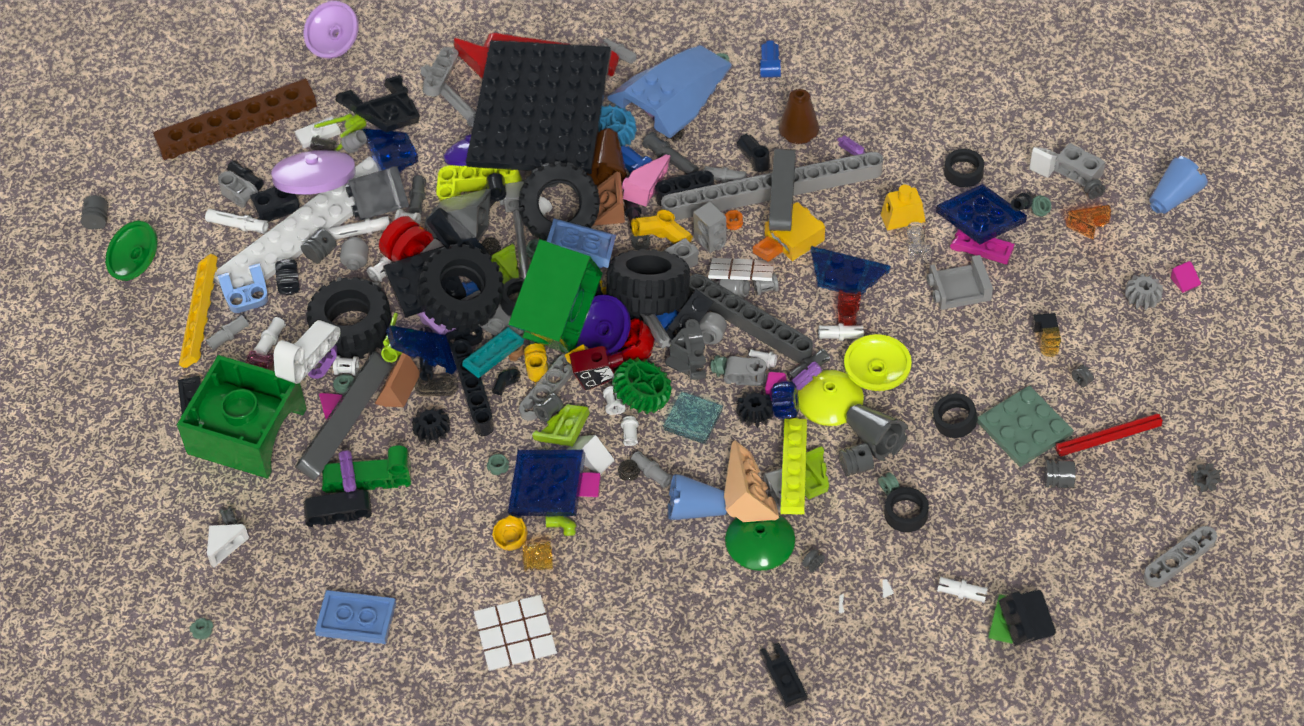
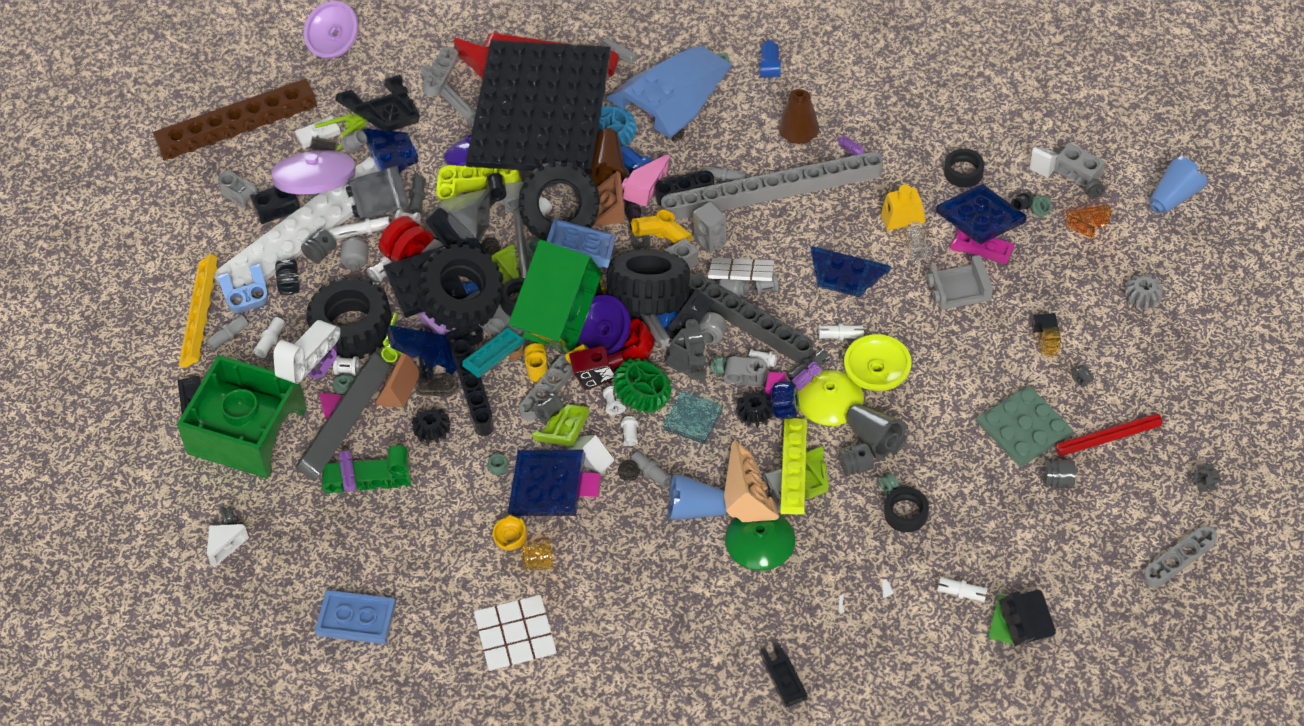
(94, 212): dark grey piece -> none
(131, 250): green dish -> none
(201, 633): sand green plate -> none
(243, 222): white pin -> none
(245, 173): black pin -> none
(260, 360): clear pink bush -> none
(337, 507): black beam -> none
(505, 379): black arm -> none
(562, 521): lime arm -> none
(663, 147): dark grey pin -> none
(734, 225): orange bush -> none
(754, 152): black piece -> none
(767, 249): orange plate -> none
(782, 190): dark grey beam -> none
(804, 233): yellow piece -> none
(813, 559): dark grey bush -> none
(848, 307): clear red piece -> none
(955, 401): black tyre -> none
(1185, 277): dark pink slope -> none

